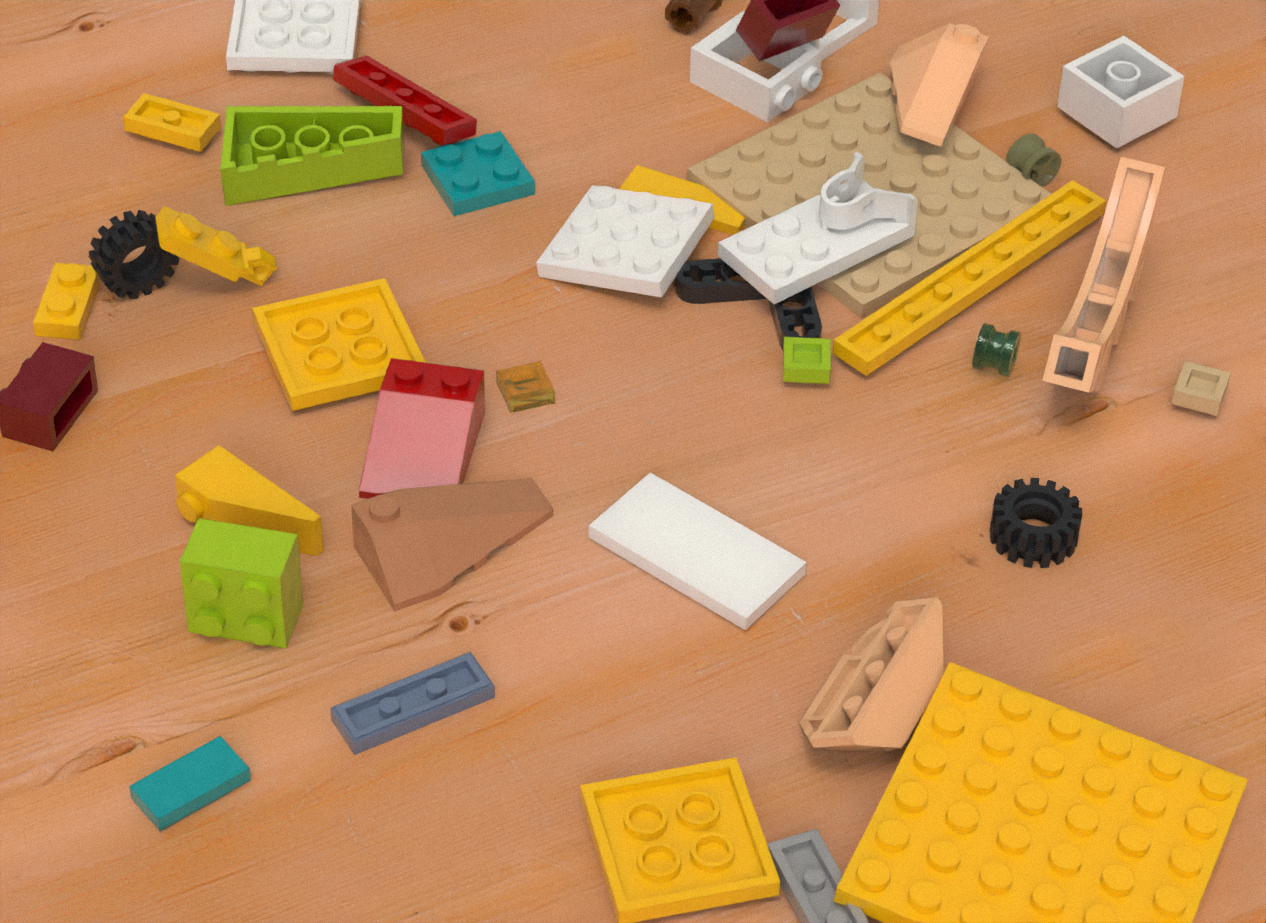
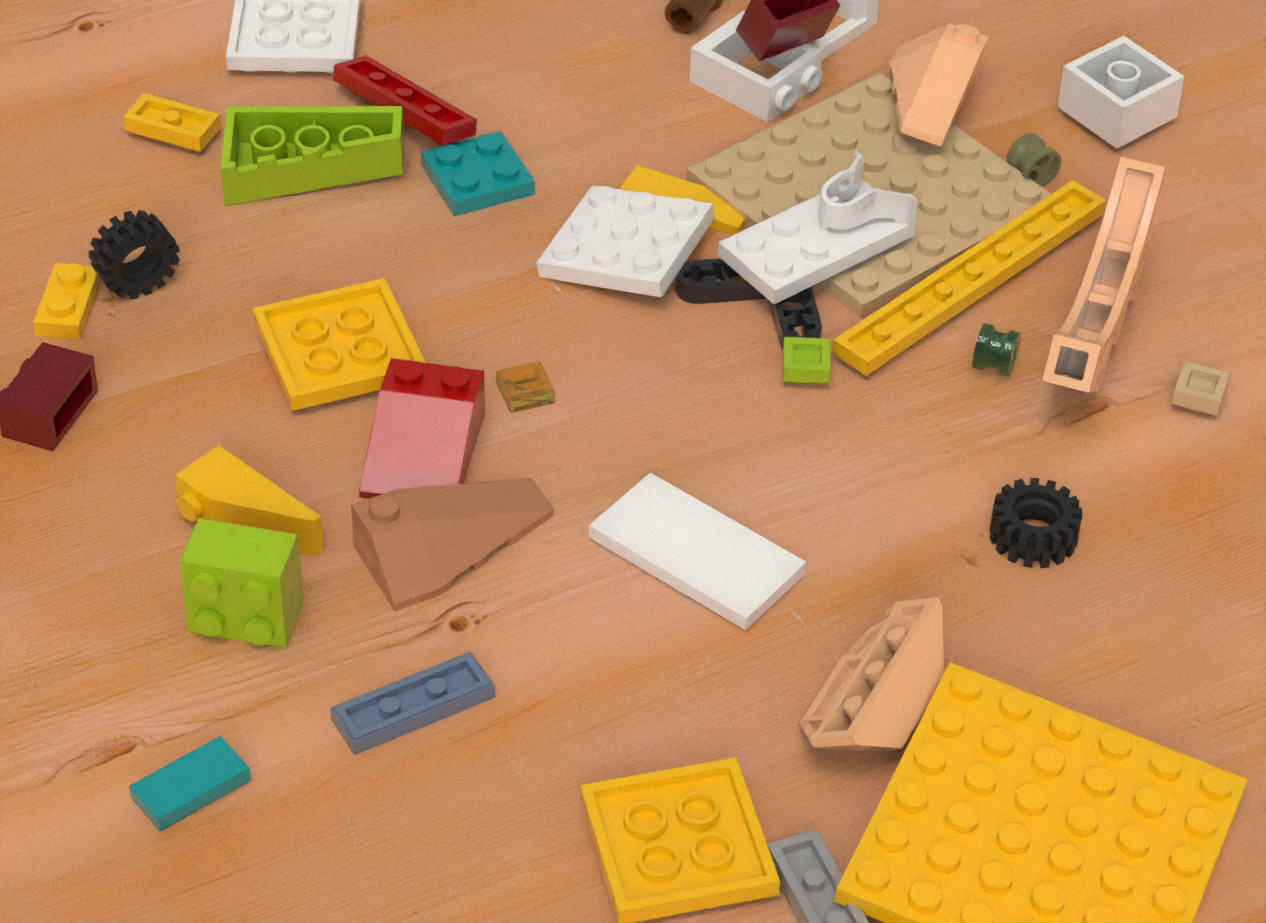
(211, 248): yellow hinge -> none

